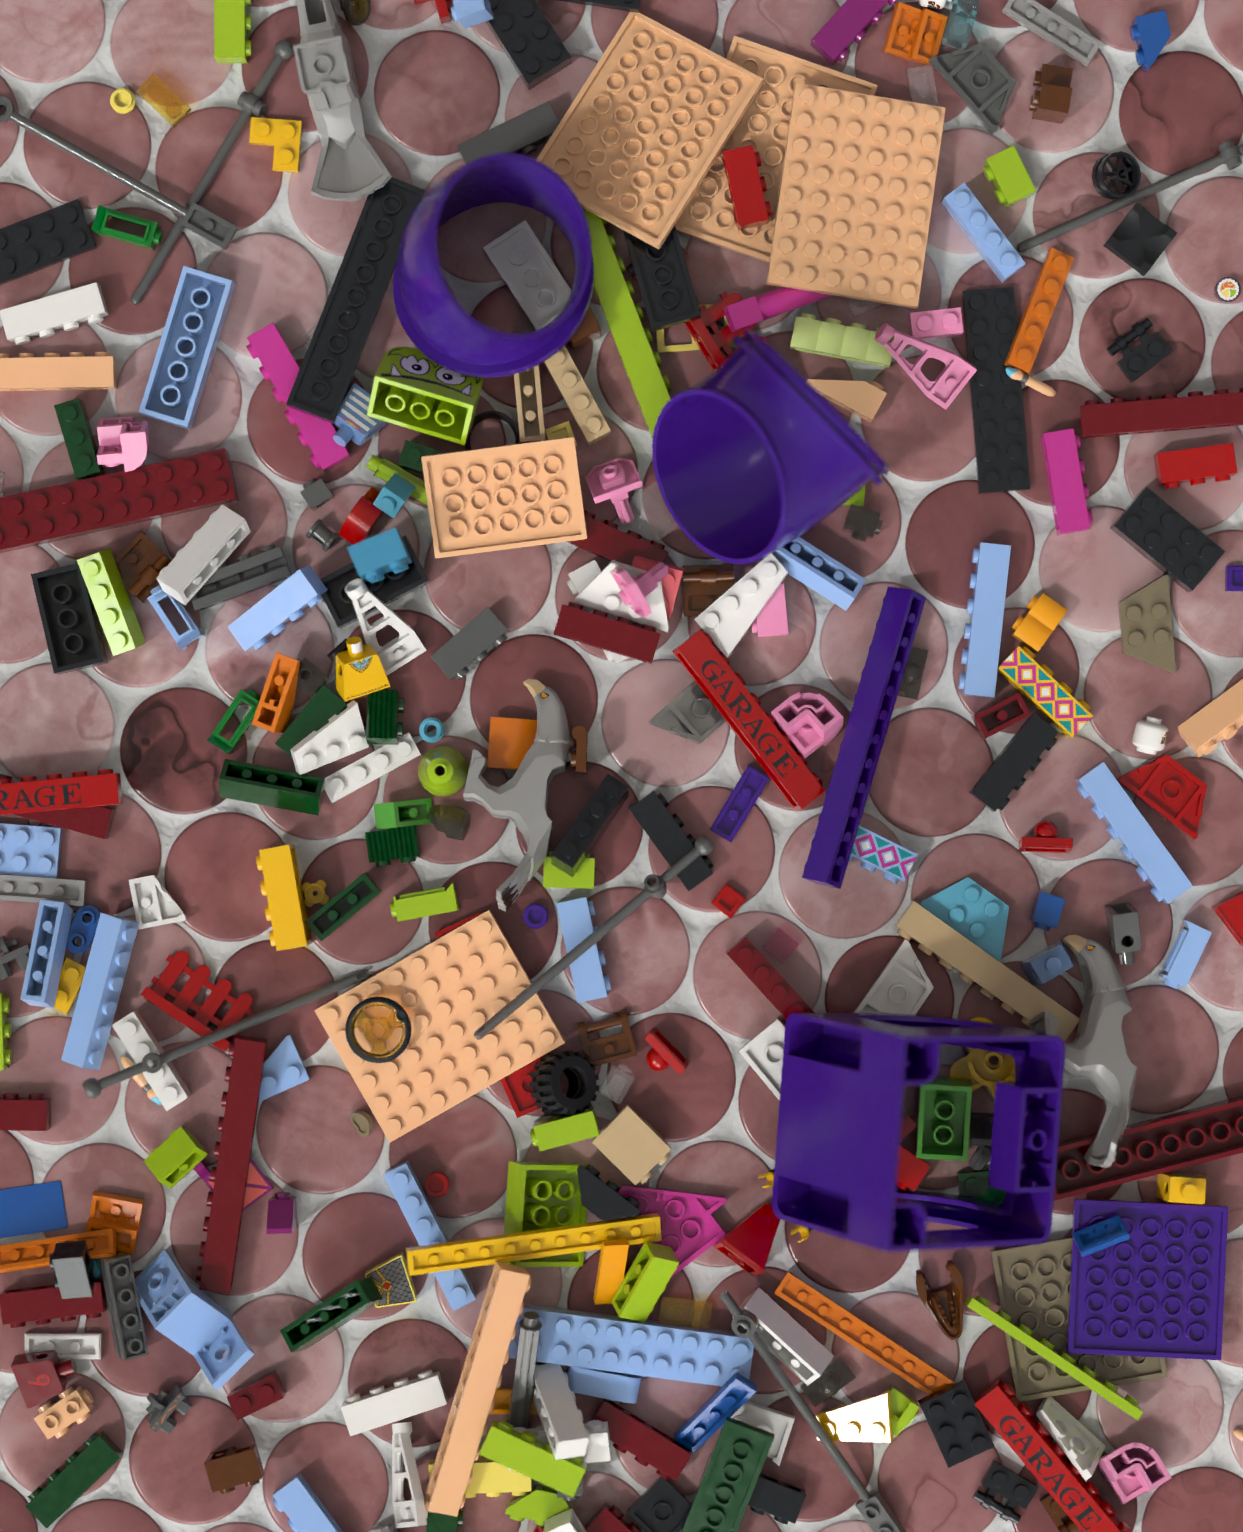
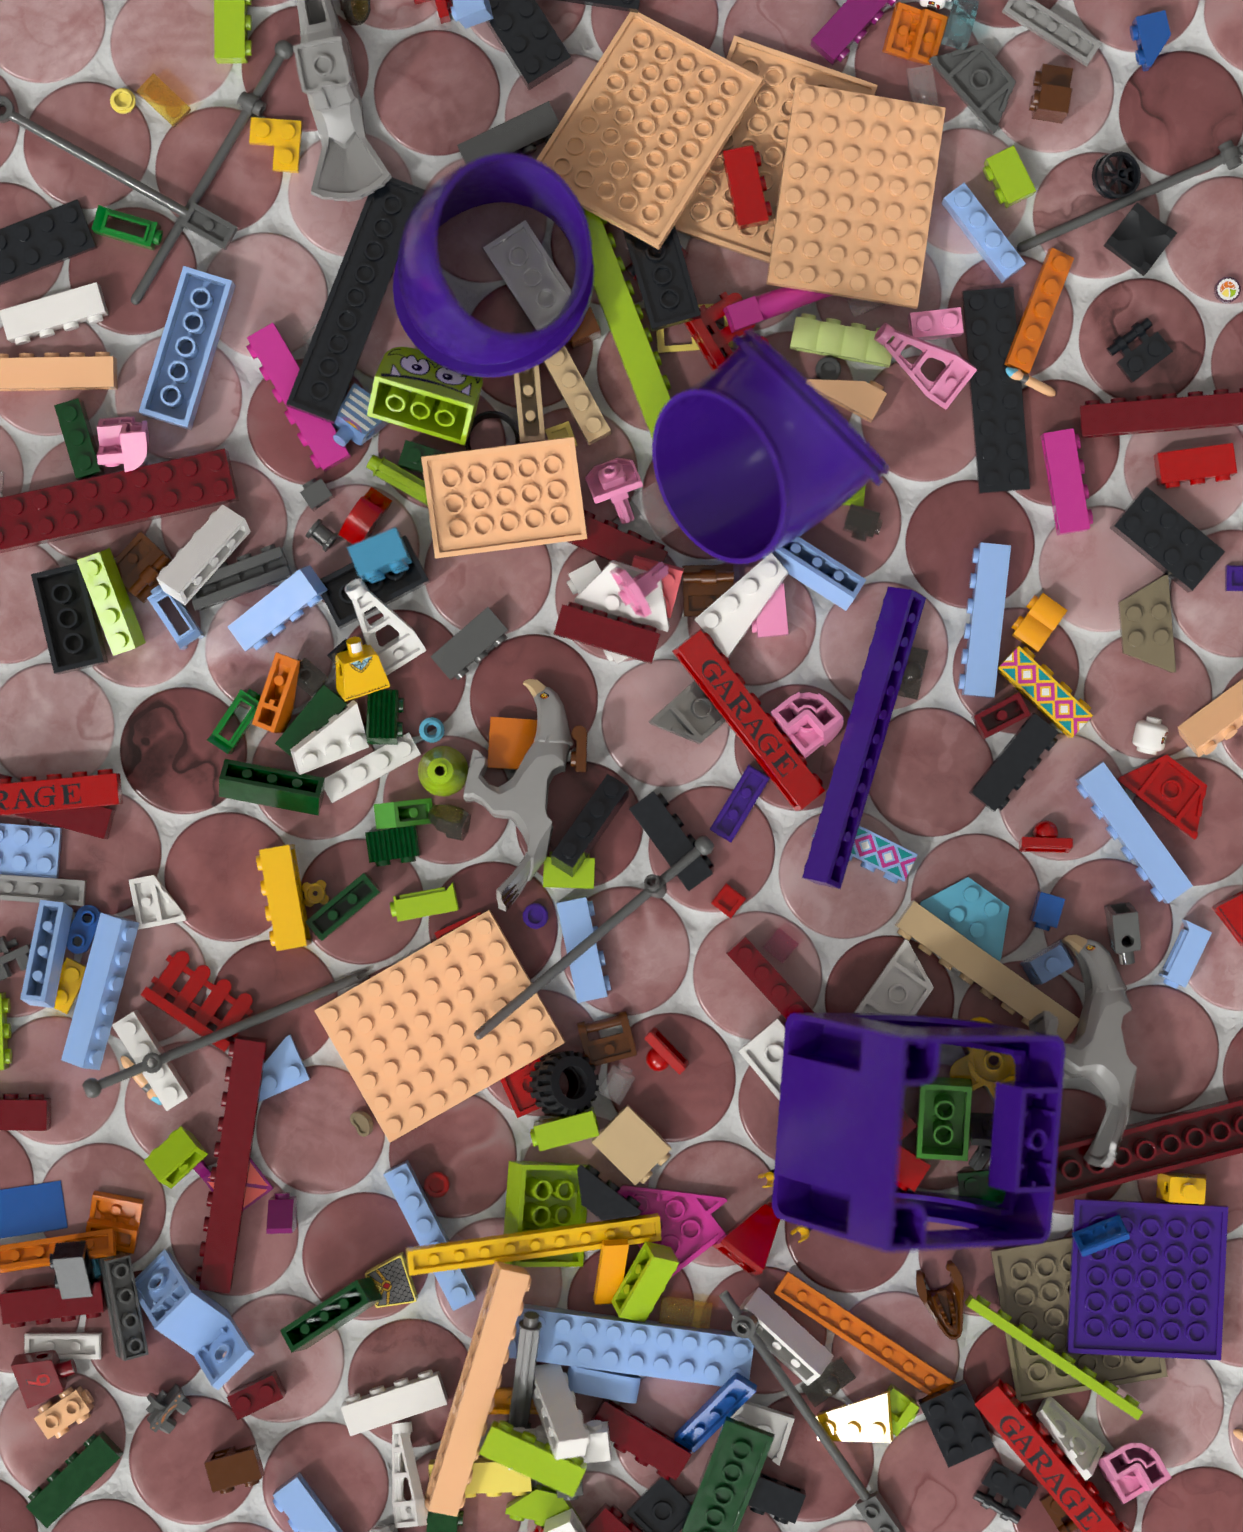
(379, 1053): clear yellow wheel -> none
(394, 495): medium azure brick -> none
(828, 369): none -> dark grey tile

